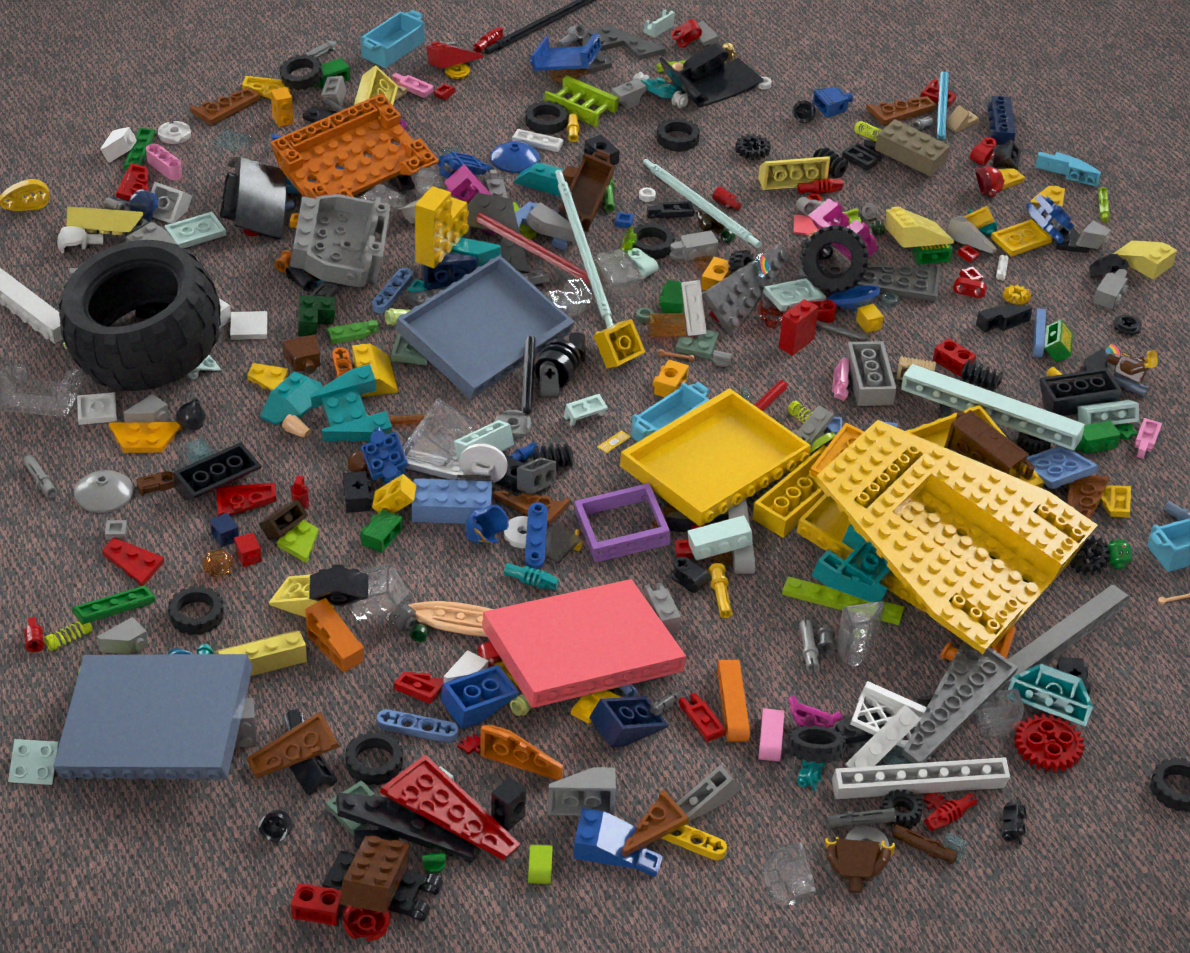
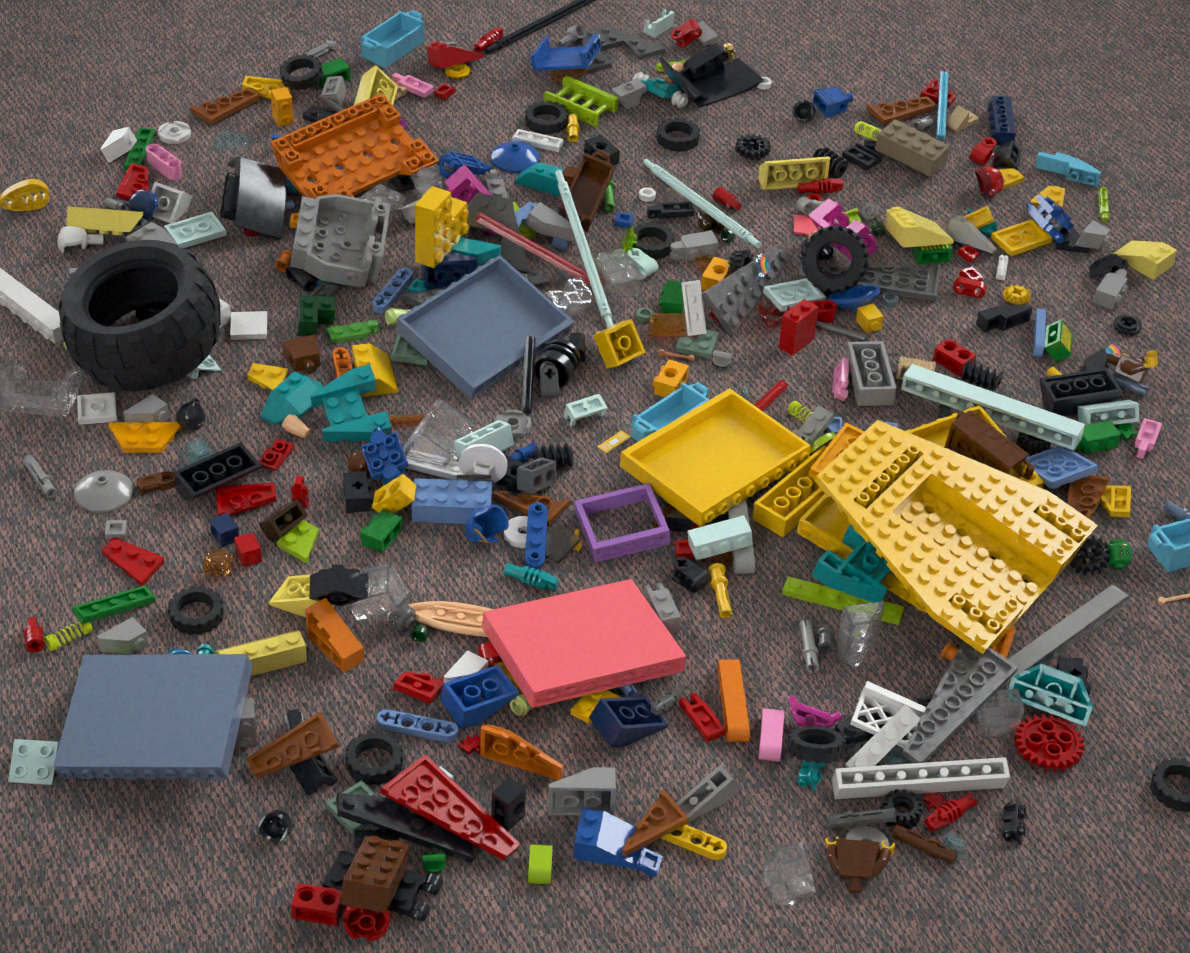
(276, 455): none -> red slope

